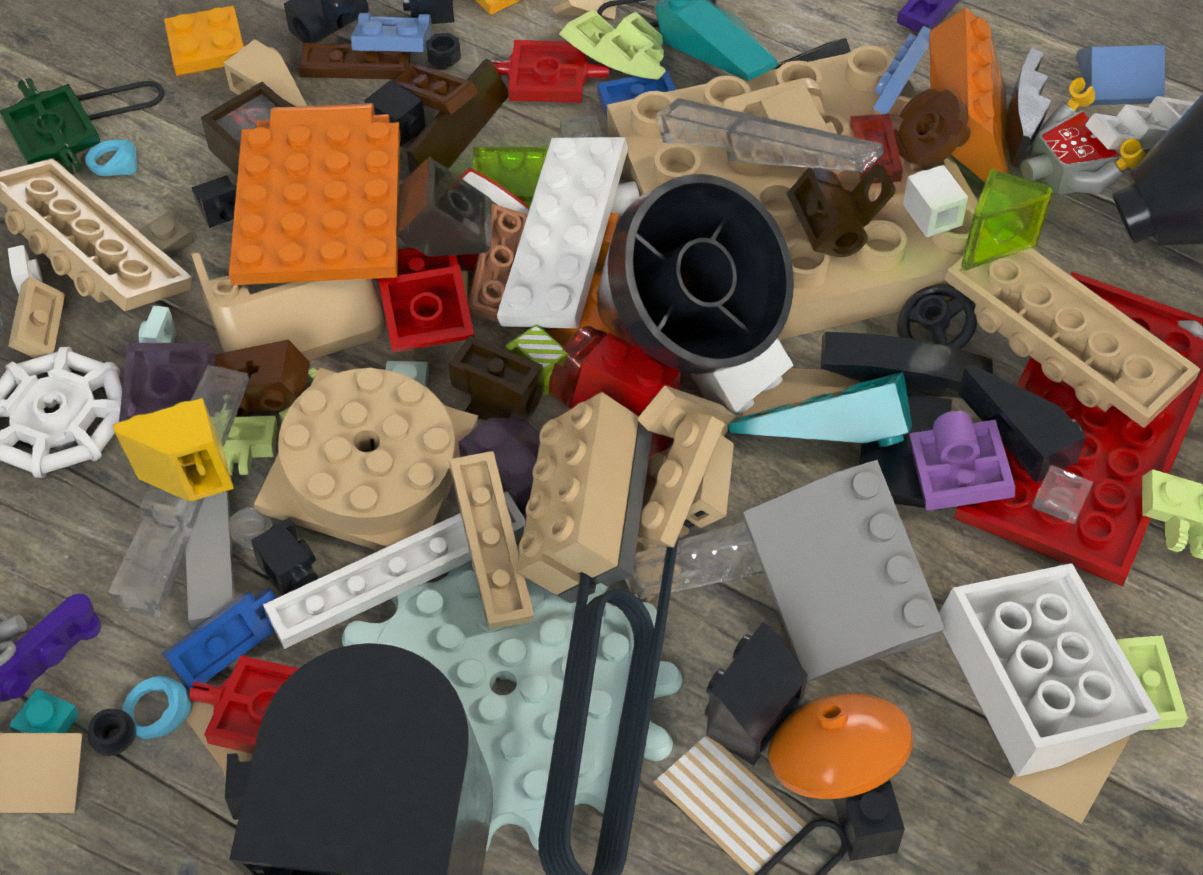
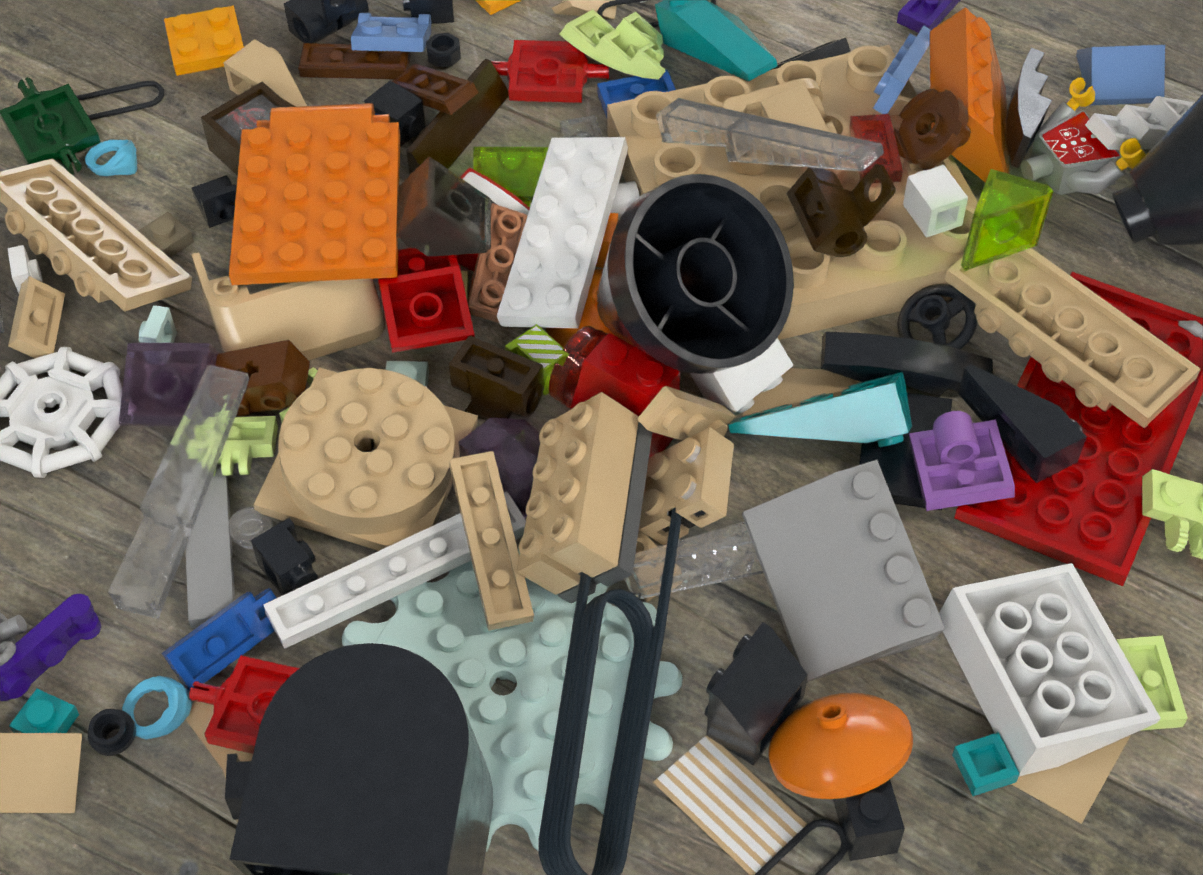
(177, 450): yellow slope -> none
(679, 479): tan plate -> none
(985, 764): none -> teal plate
(1062, 494): clear plate -> none

